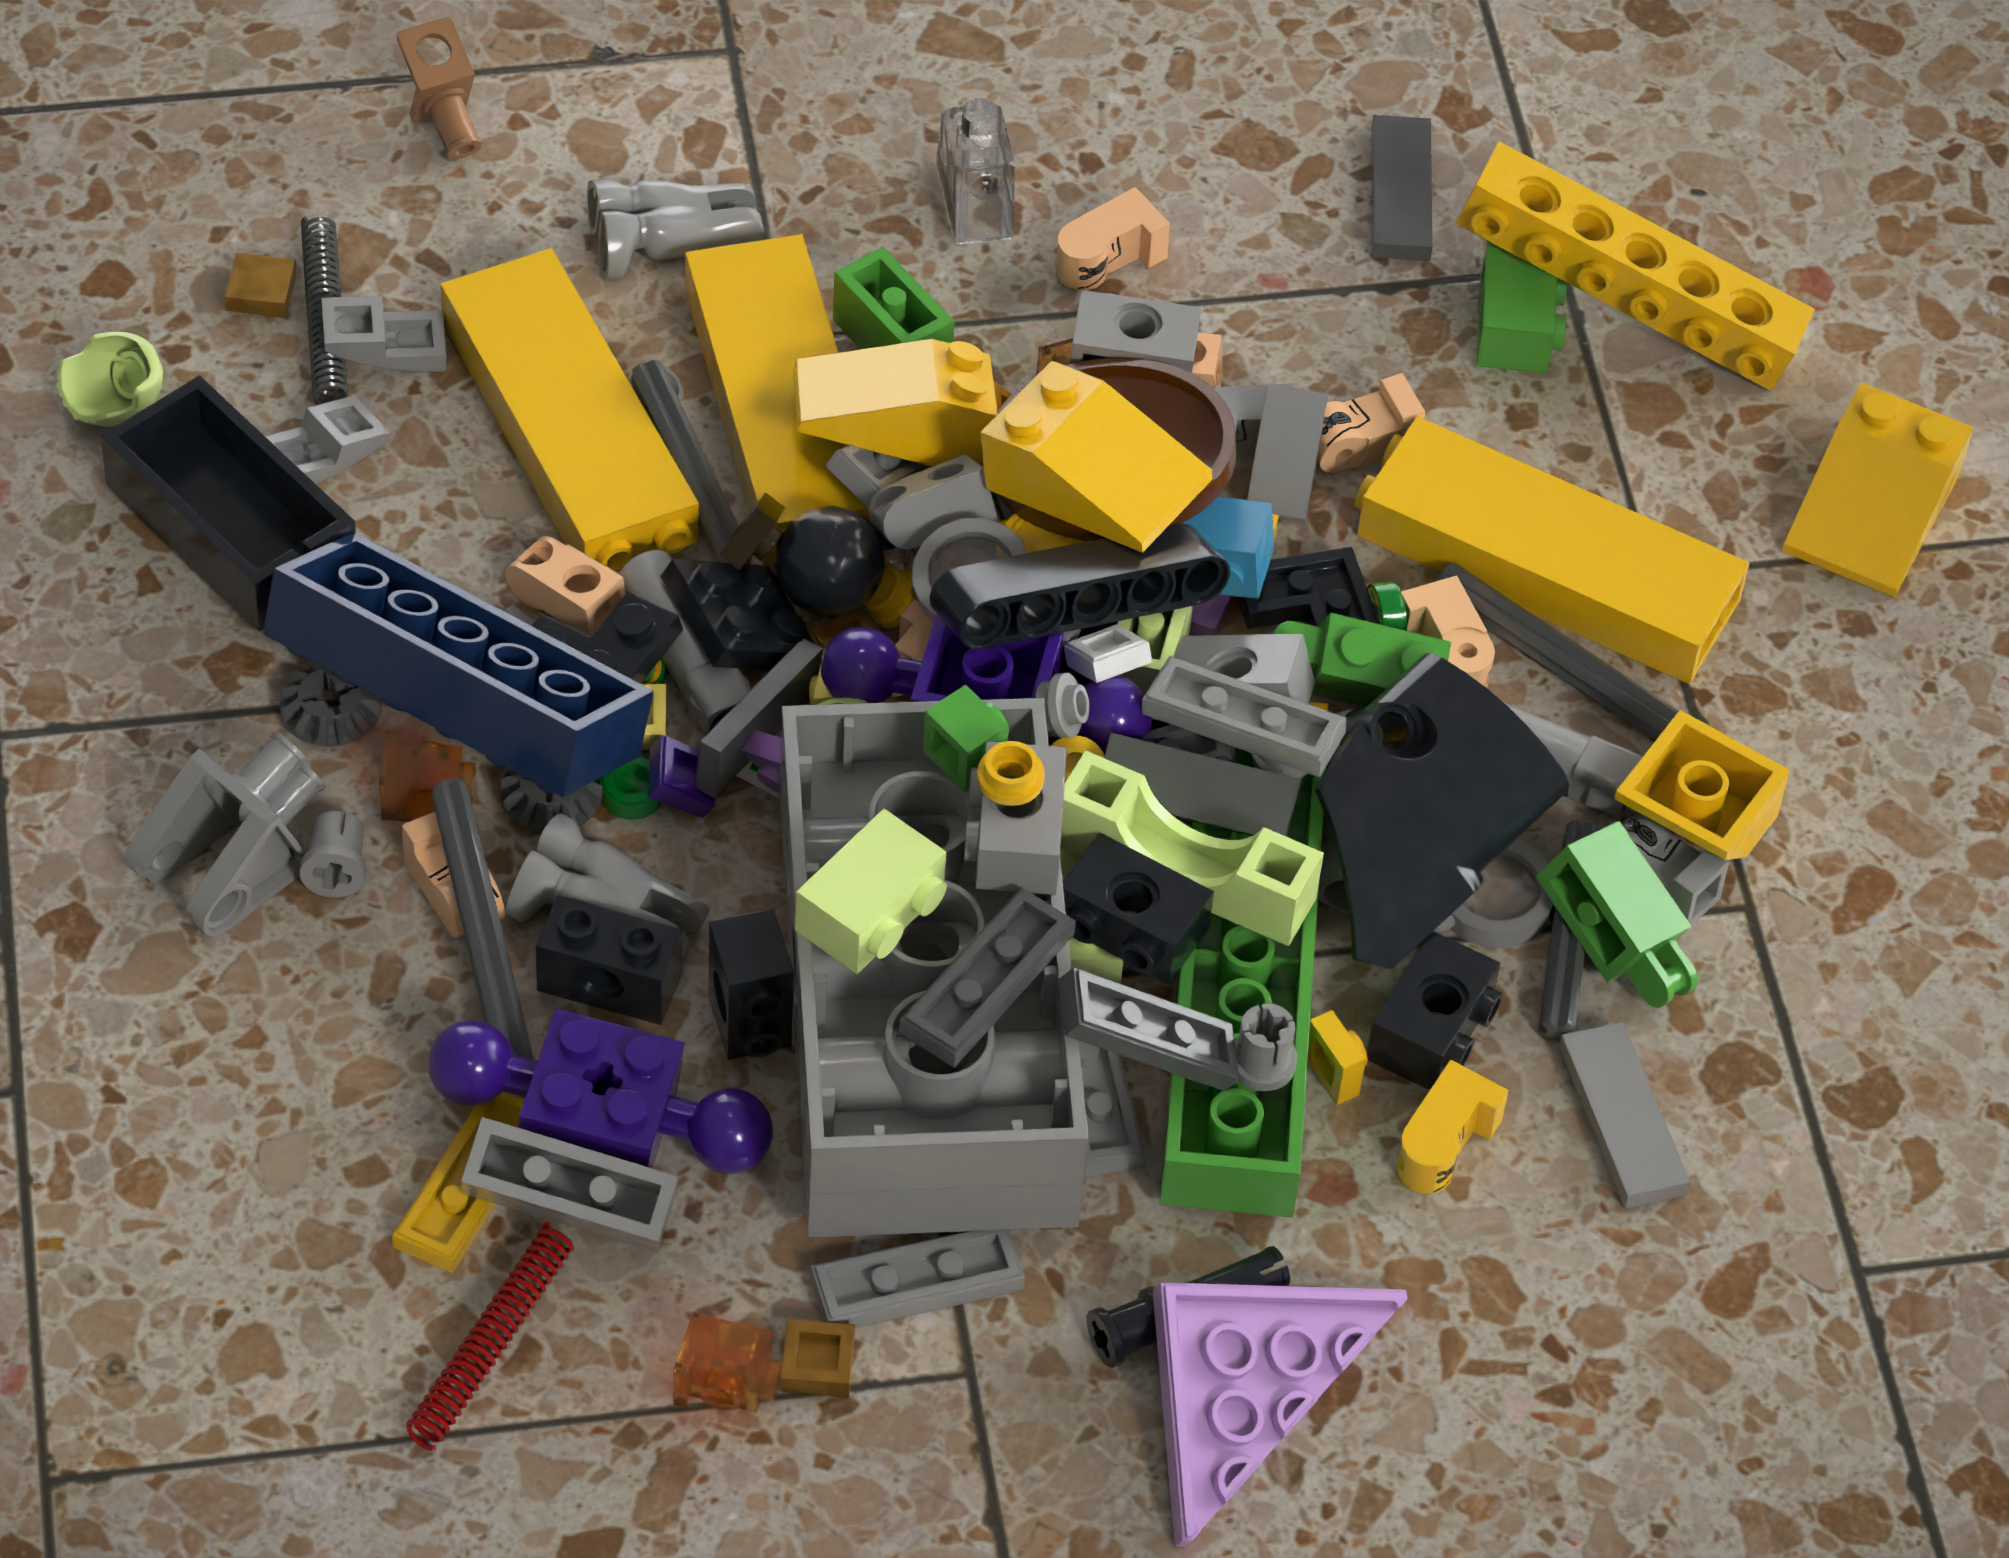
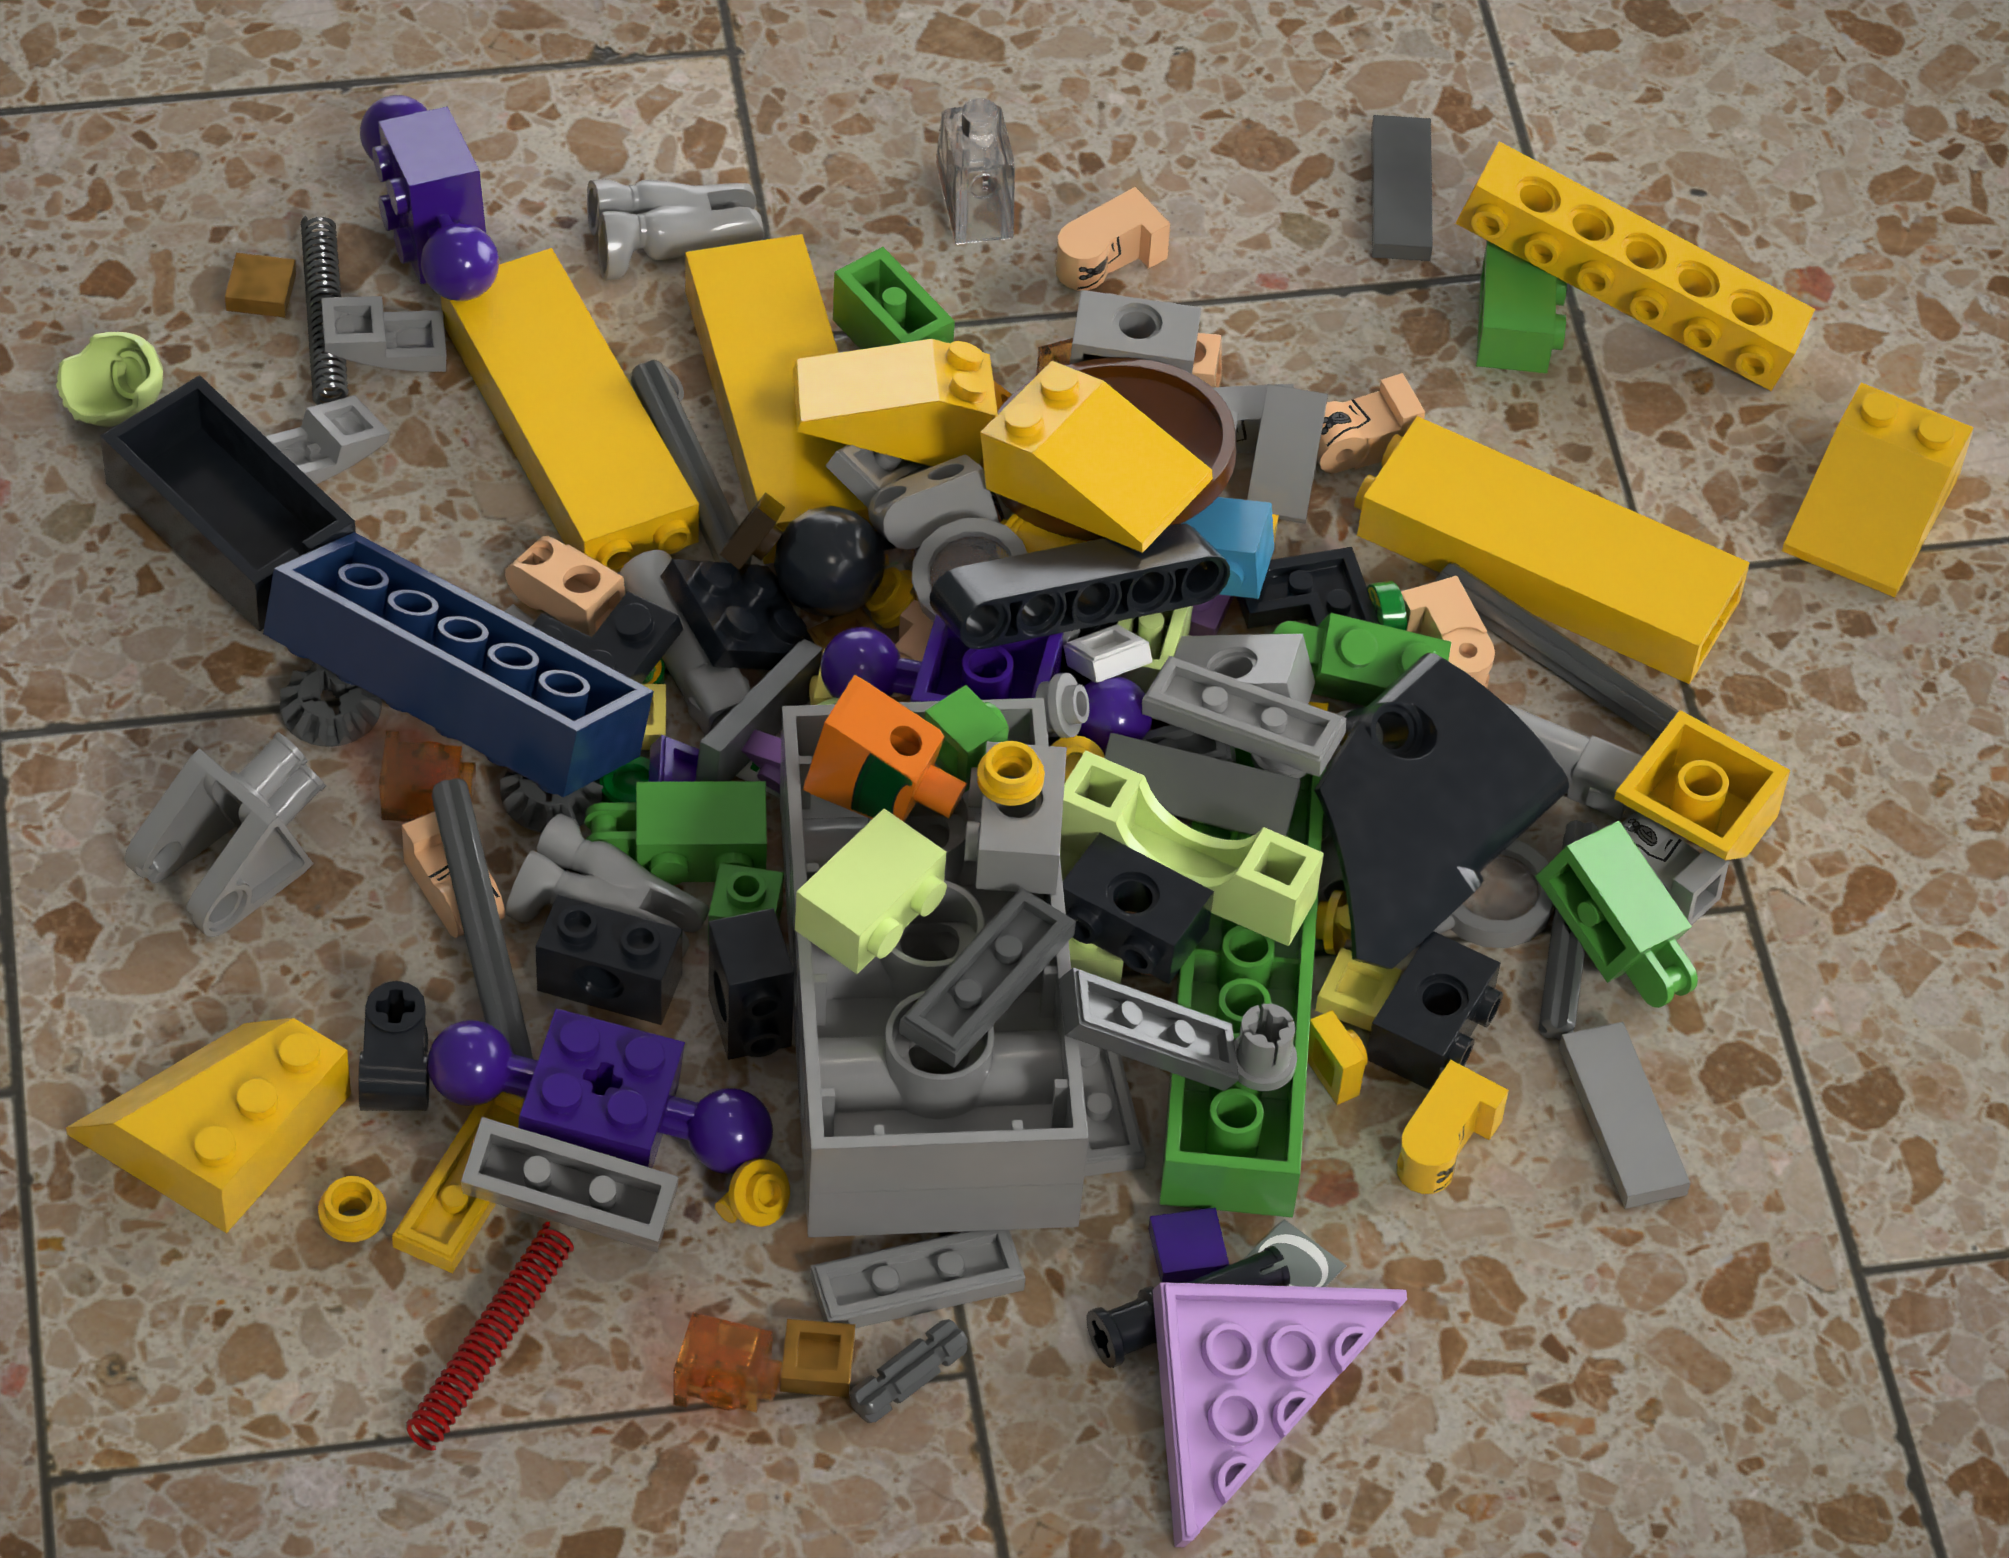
(224, 1117): none -> yellow wedge
(344, 851): light grey bush -> none
(348, 1194): none -> yellow plate
(394, 1050): none -> black piece
(431, 196): none -> dark purple brick
(442, 89): medium nougat bracket -> none
(687, 827): none -> bright green brick
(744, 891): none -> bright green plate
(755, 1194): none -> yellow plate
(880, 757): none -> orange torso
(908, 1371): none -> dark grey axle
(1187, 1244): none -> dark purple tile
(1306, 1260): none -> light grey sticker
(1333, 922): none -> yellow plate
(1356, 990): none -> light yellow plate

